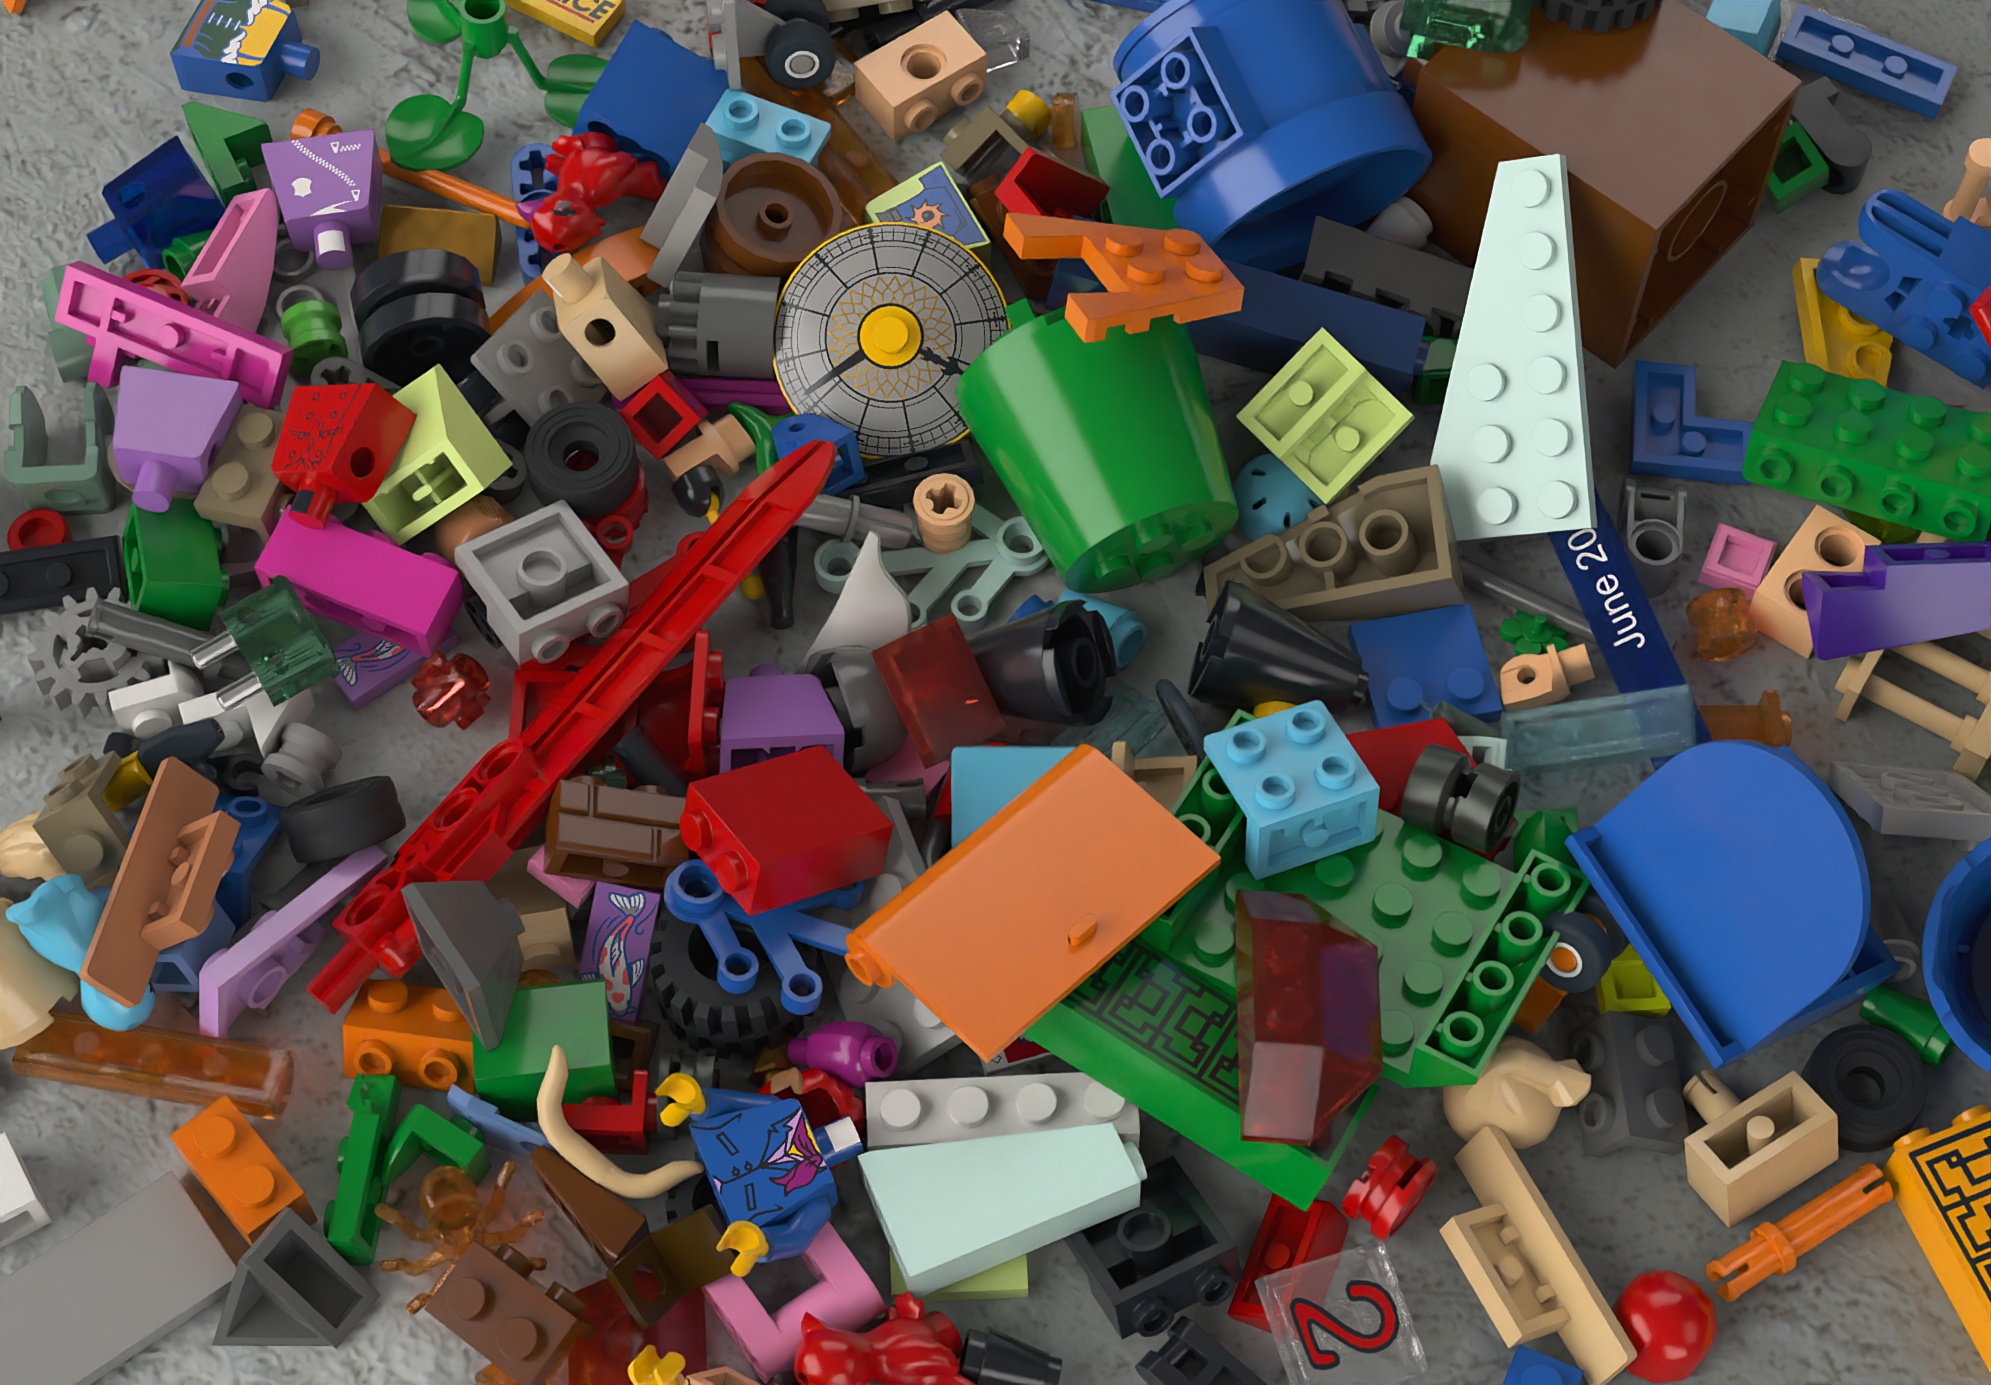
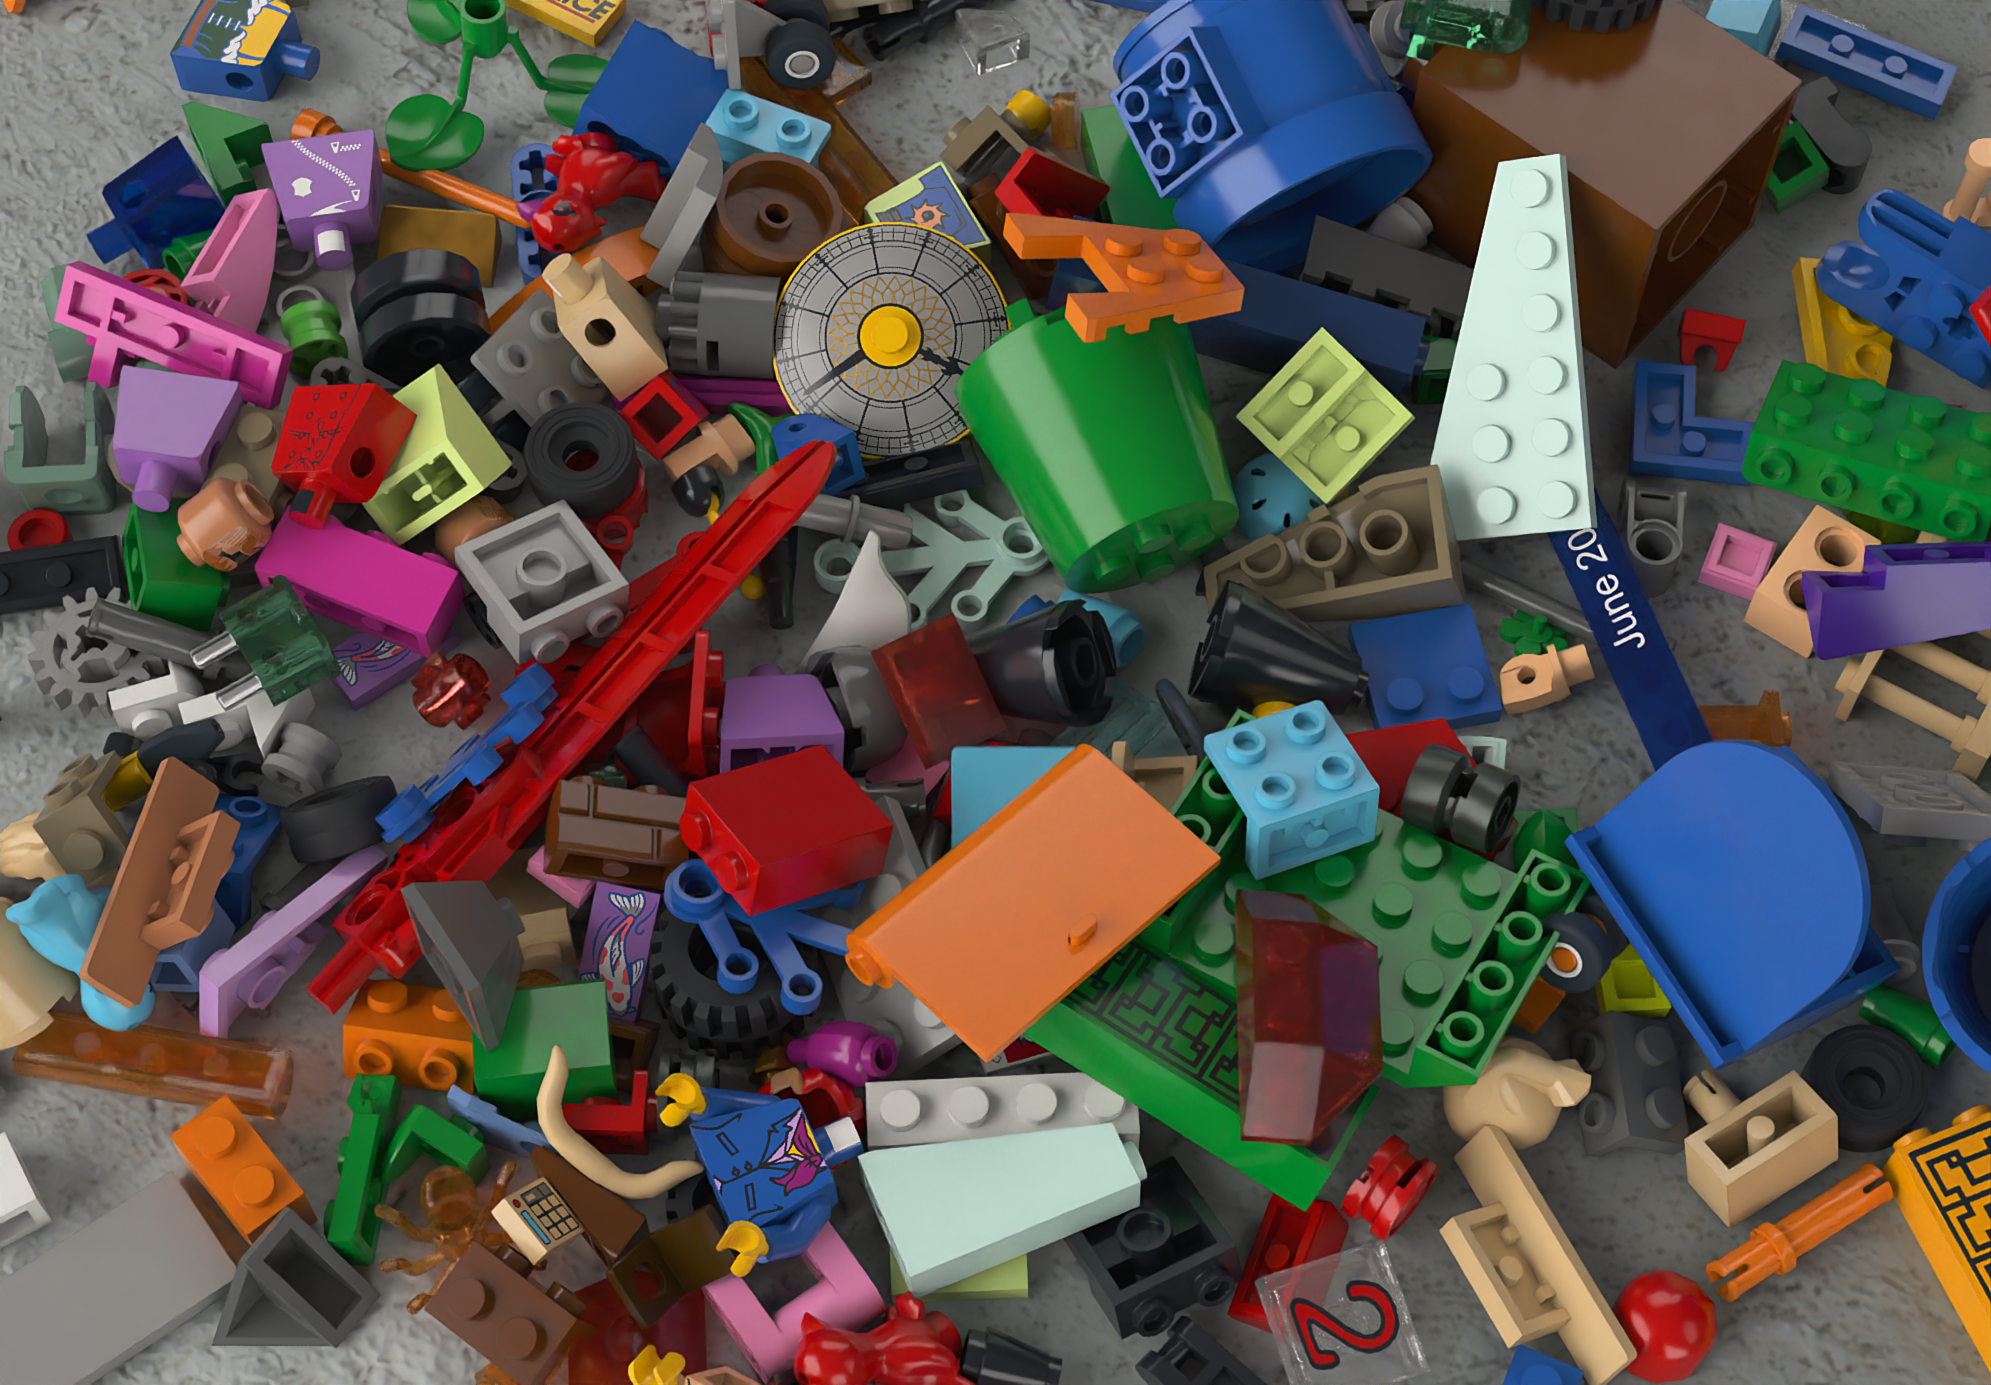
(224, 524): none -> nougat head
(475, 759): none -> blue plant
(537, 1220): none -> tan tile
(921, 76): light nougat brick -> none
(944, 512): light nougat bush -> none
(1460, 721): sand green piece -> none
(1599, 731): clear light blue tile -> none
(1709, 330): none -> red tile
(1722, 624): clear orange wheel -> none

